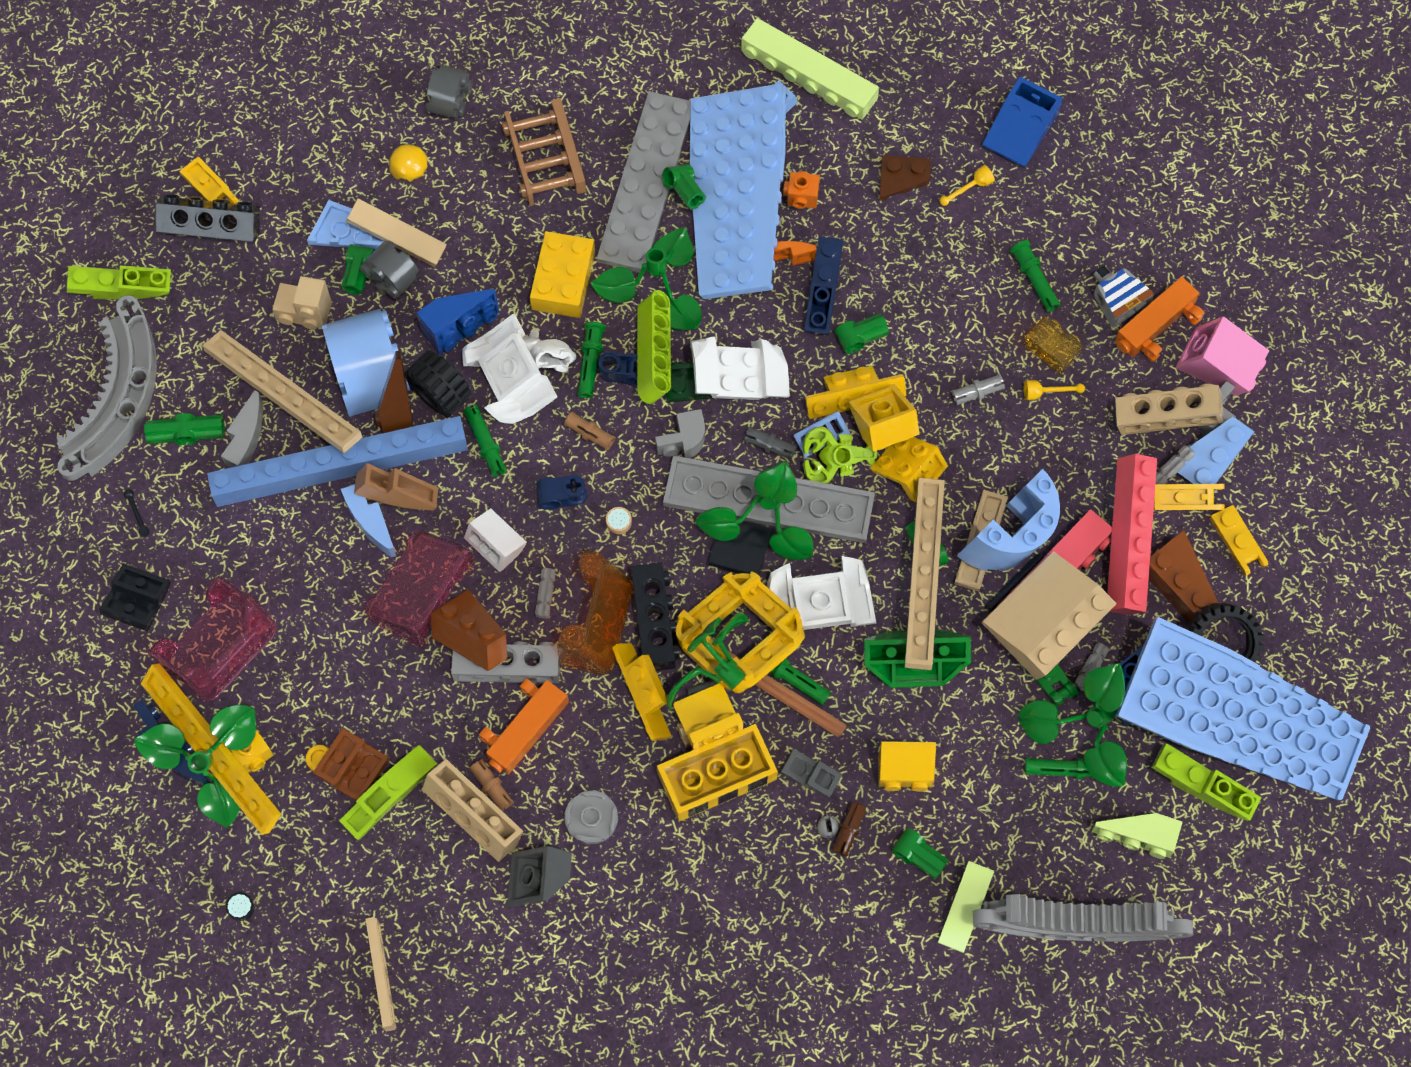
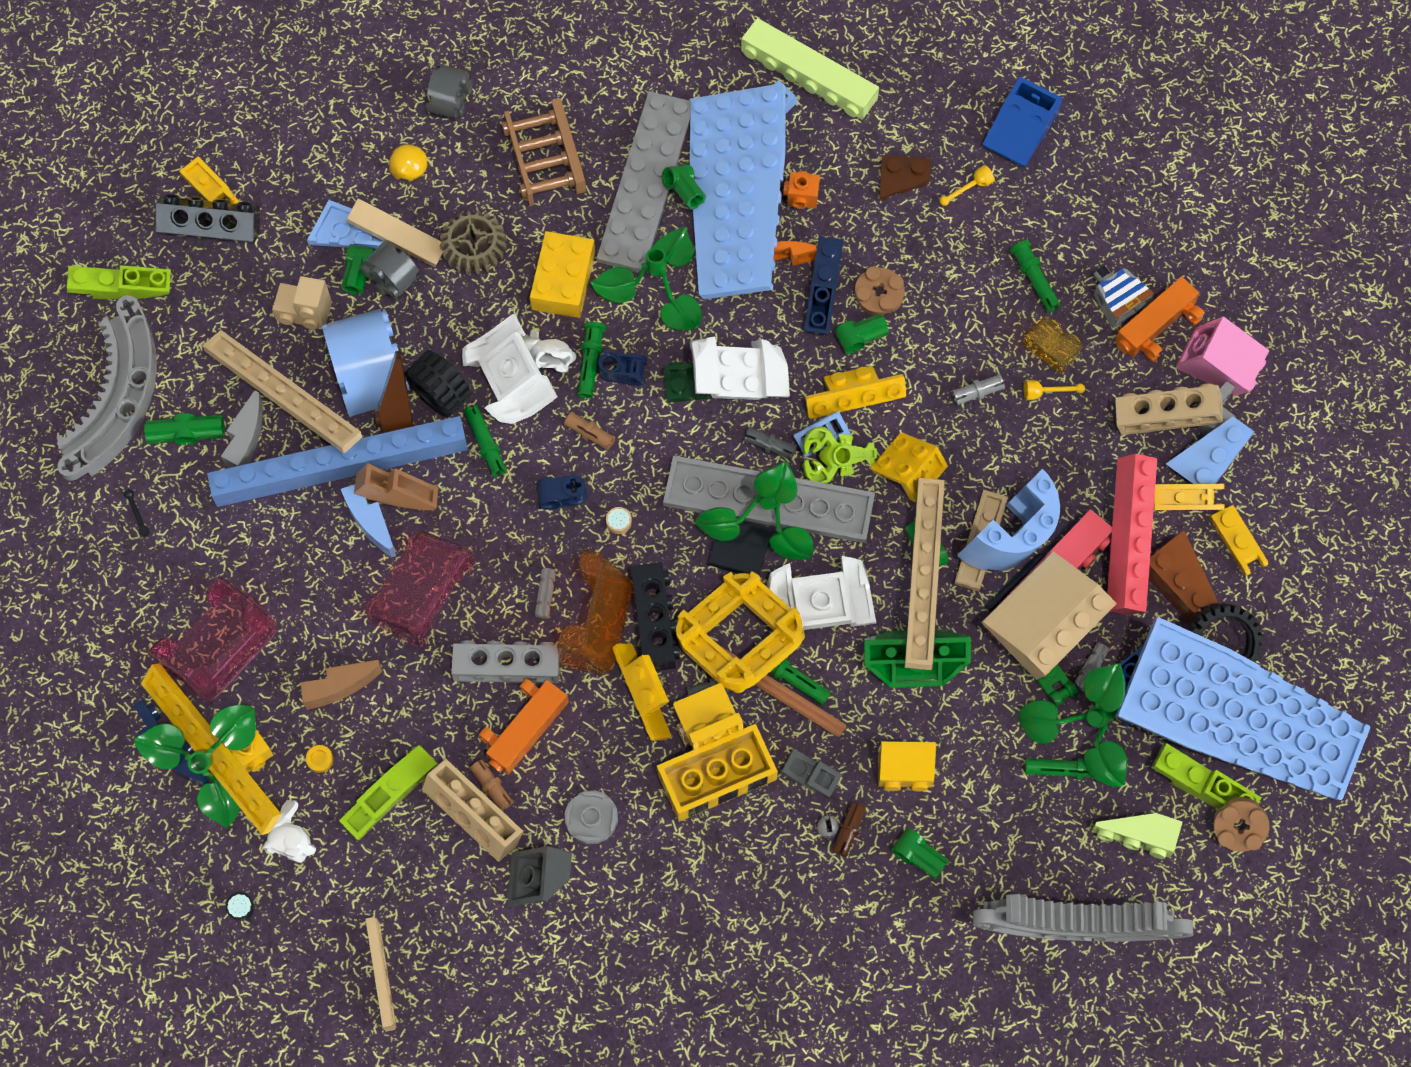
(135, 597): black slope -> none
(289, 838): none -> white animal
(340, 683): none -> medium nougat slope
(351, 765): dark orange slope -> none
(453, 242): none -> dark tan gear
(456, 317): blue slope -> none
(469, 631): dark orange wedge -> none
(494, 539): white brick -> none
(653, 347): lime beam -> none
(689, 439): light grey brick -> none
(727, 670): green plant -> none
(875, 278): none -> medium nougat plate
(884, 418): yellow slope -> none
(967, 899): yellowish green slope -> none
(1174, 465): light grey axle -> none
(1248, 838): none -> medium nougat plate

